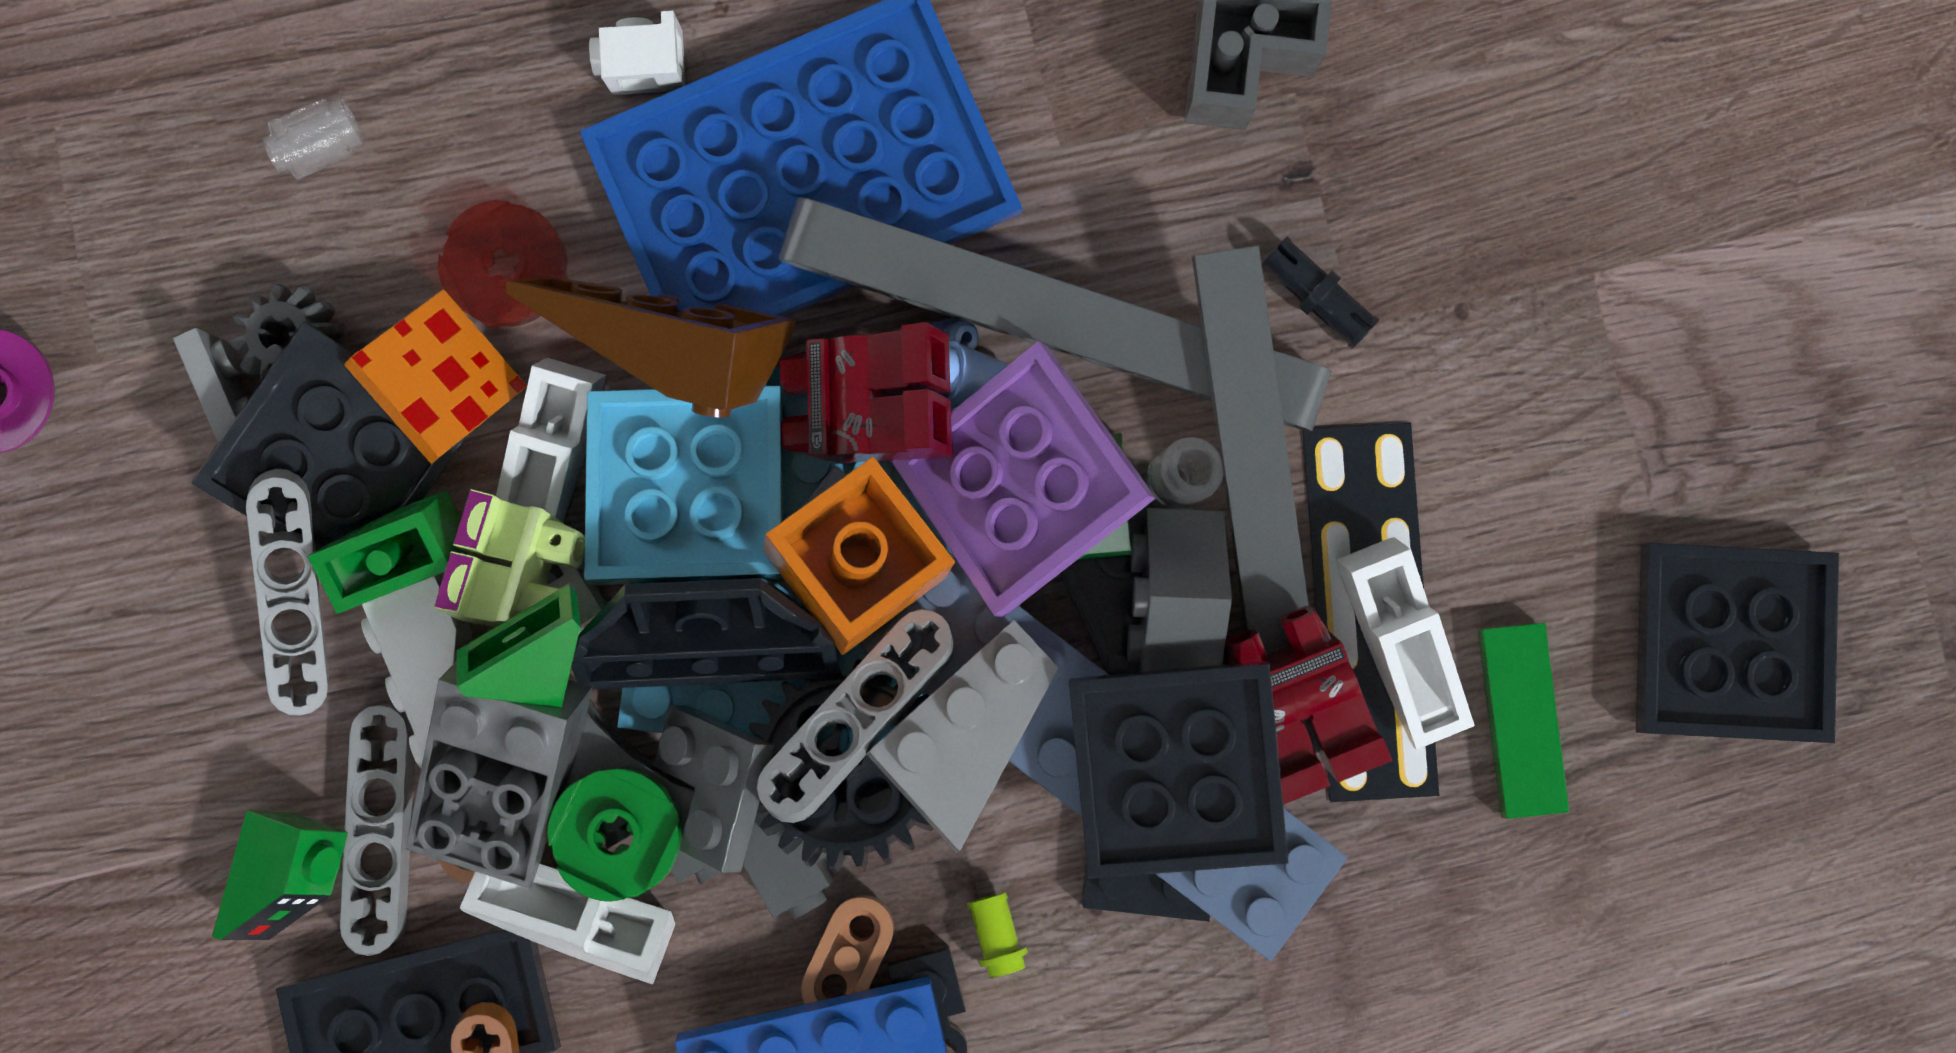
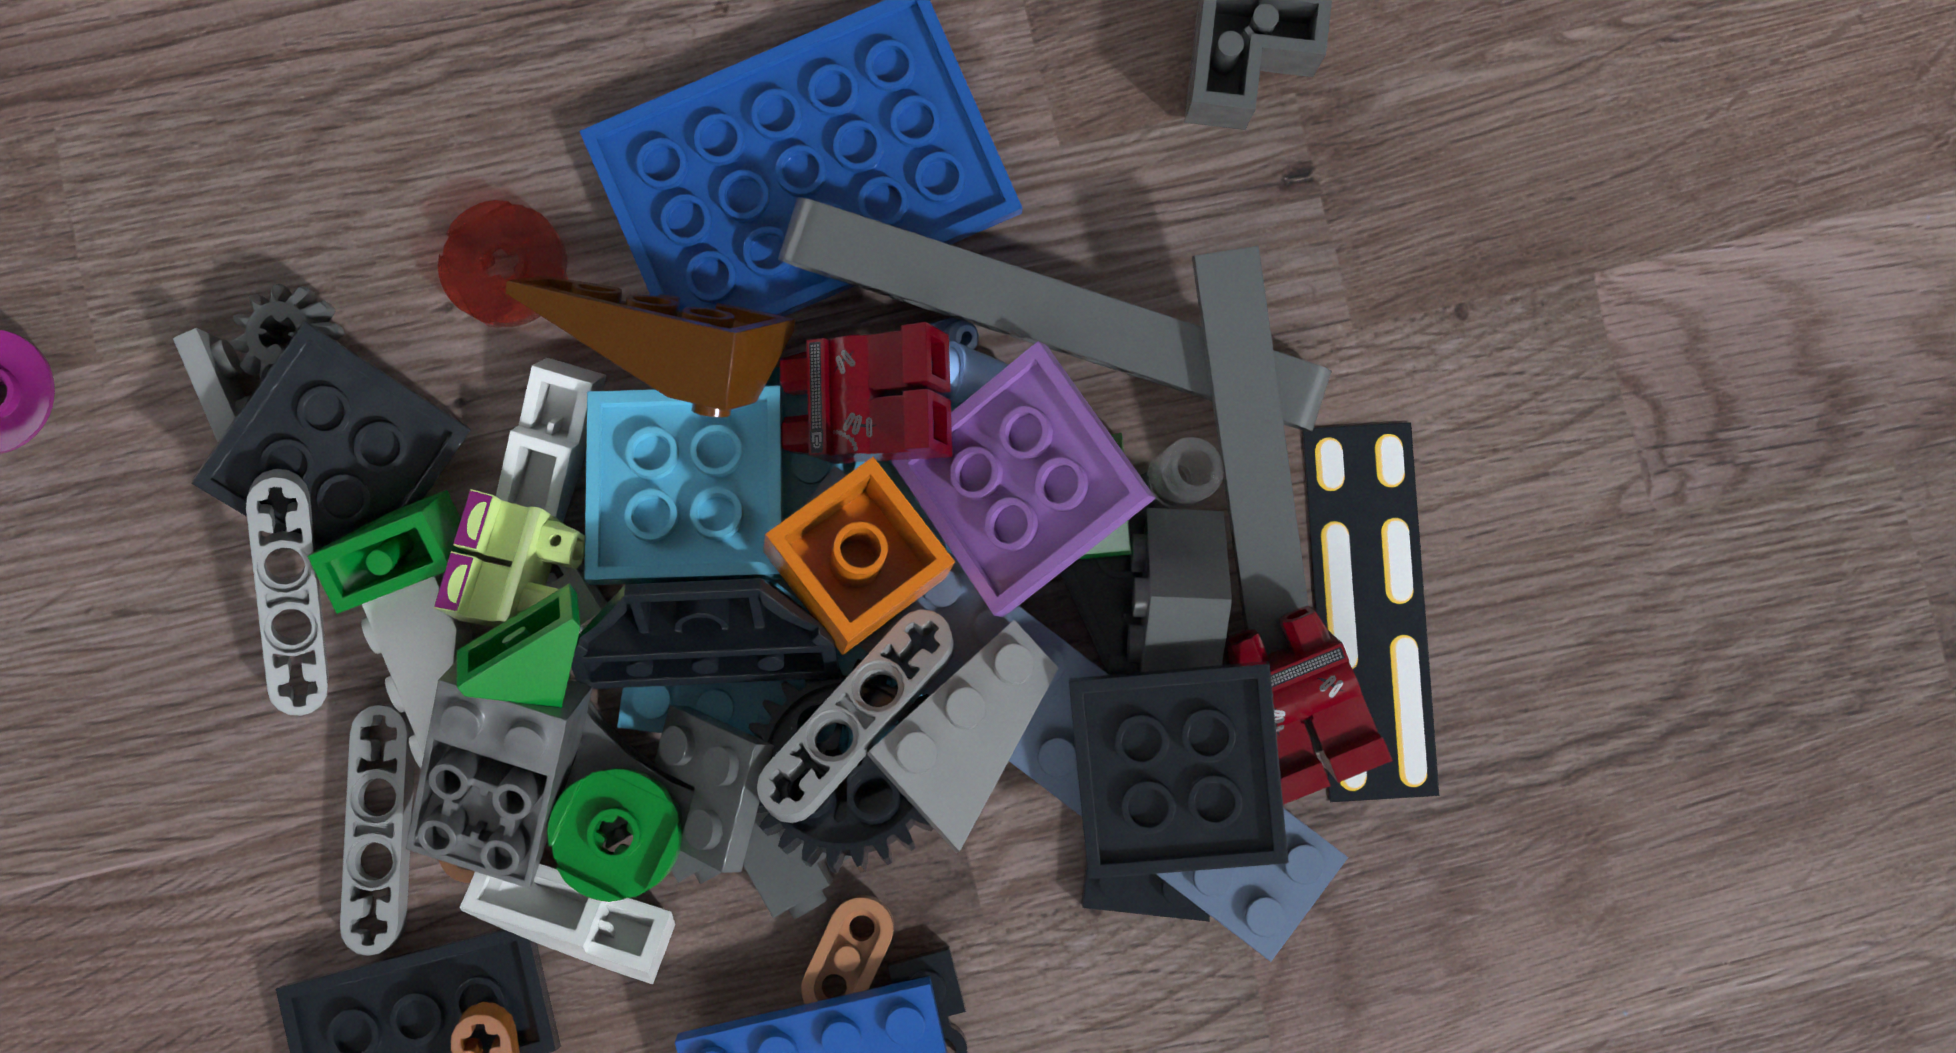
(277, 874): green slope -> none
(313, 137): clear brick -> none
(435, 375): orange tile -> none
(640, 55): white brick -> none
(997, 935): lime pin -> none
(1319, 292): black pin -> none
(1406, 641): white slope -> none
(1523, 721): green tile -> none
(1737, 642): black plate -> none

